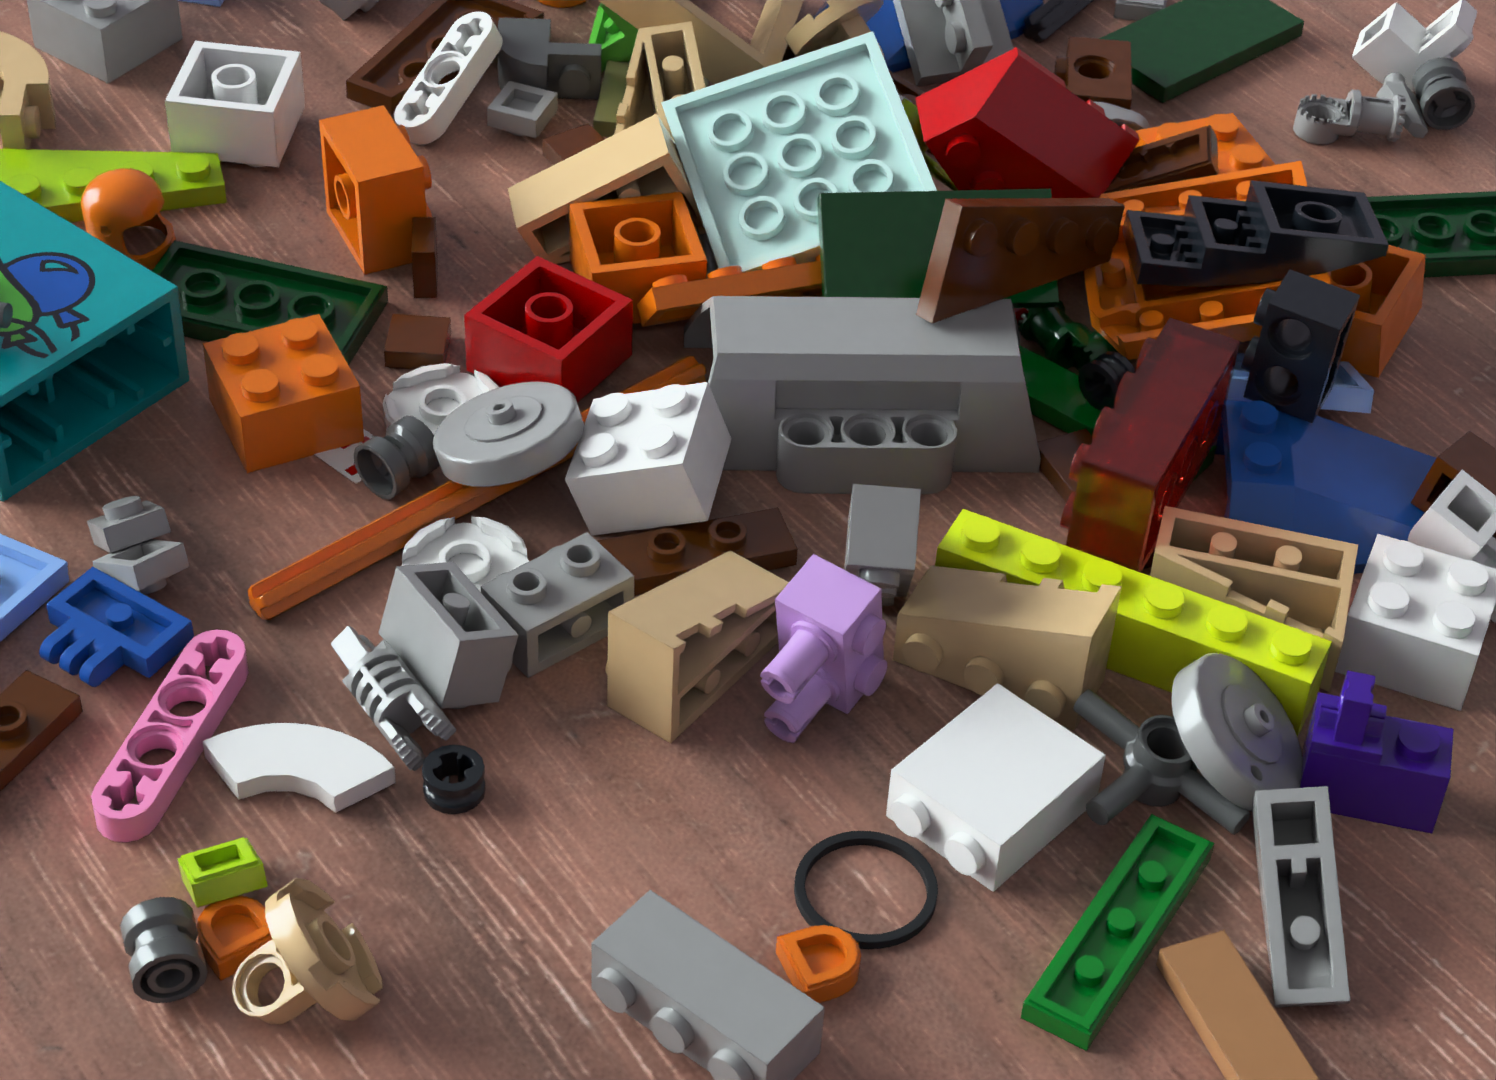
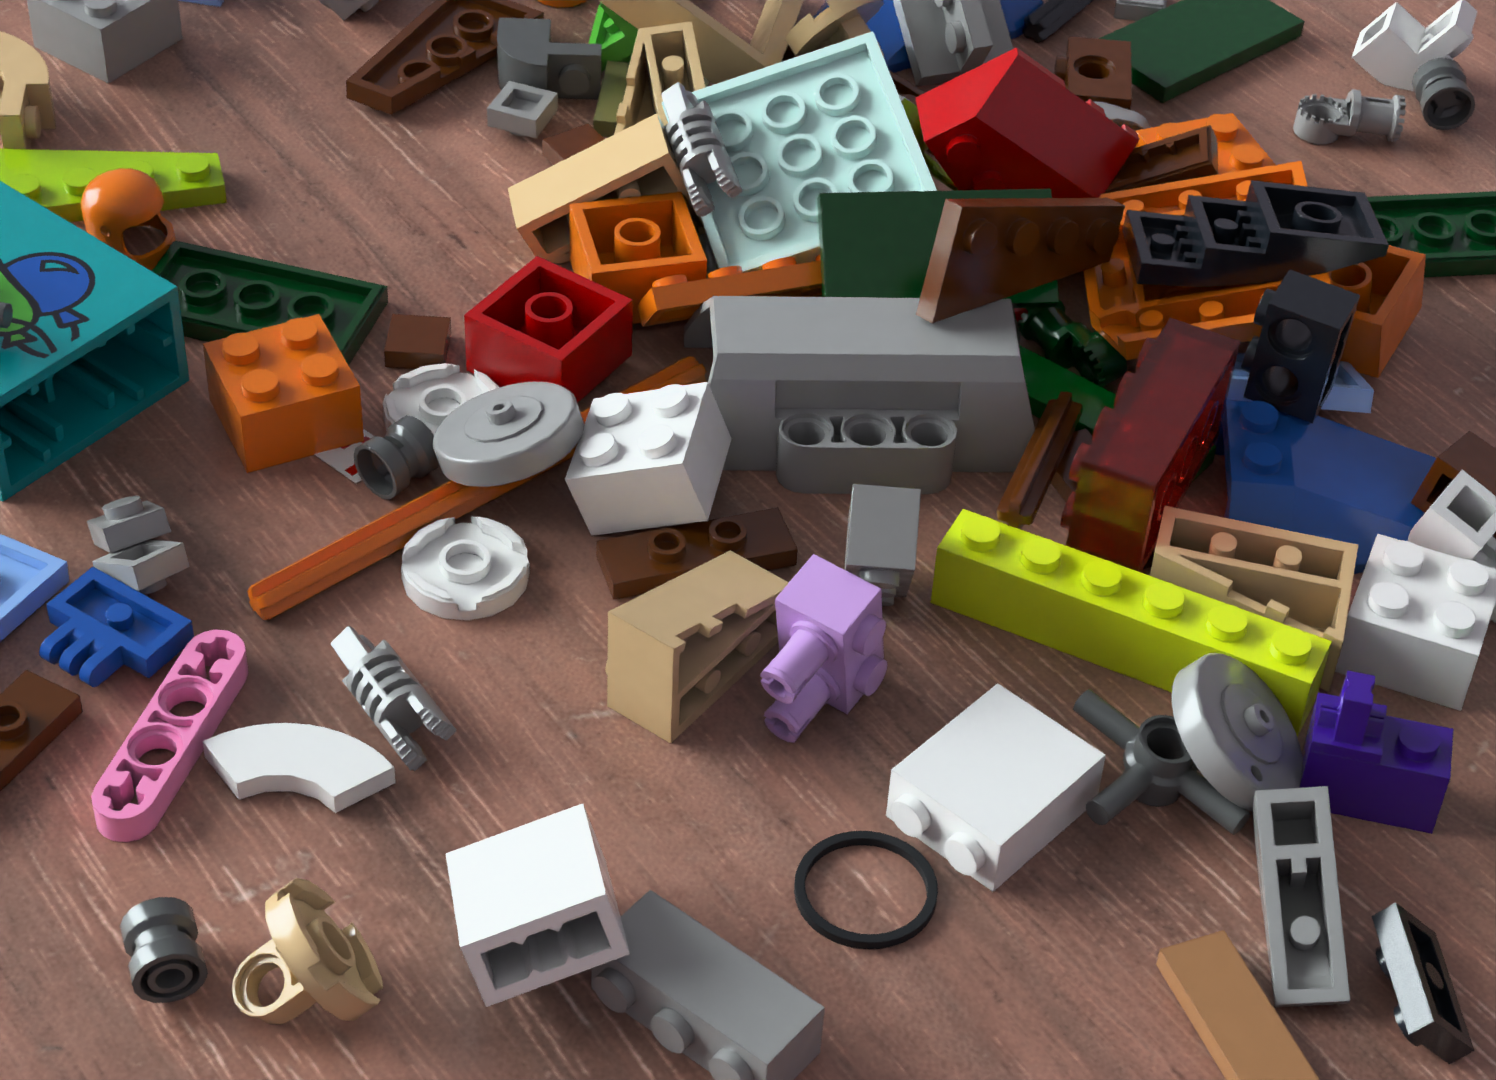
(222, 872): lime tile -> none
(231, 932): orange tile -> none
(236, 103): white brick -> none
(373, 186): orange brick -> none
(424, 257): reddish brown tile -> none
(448, 634): light grey brick -> none
(450, 761): black bush -> none
(466, 48): white beam -> none
(535, 905): none -> white brick
(560, 601): light grey brick -> none
(698, 148): none -> light grey hinge
(820, 961): orange tile -> none
(1028, 638): tan wedge -> none
(1039, 461): none -> reddish brown axle
(1102, 377): black bush -> none
(1117, 932): green tile -> none
(1414, 122): light grey bar -> none
(1425, 994): none -> black plate

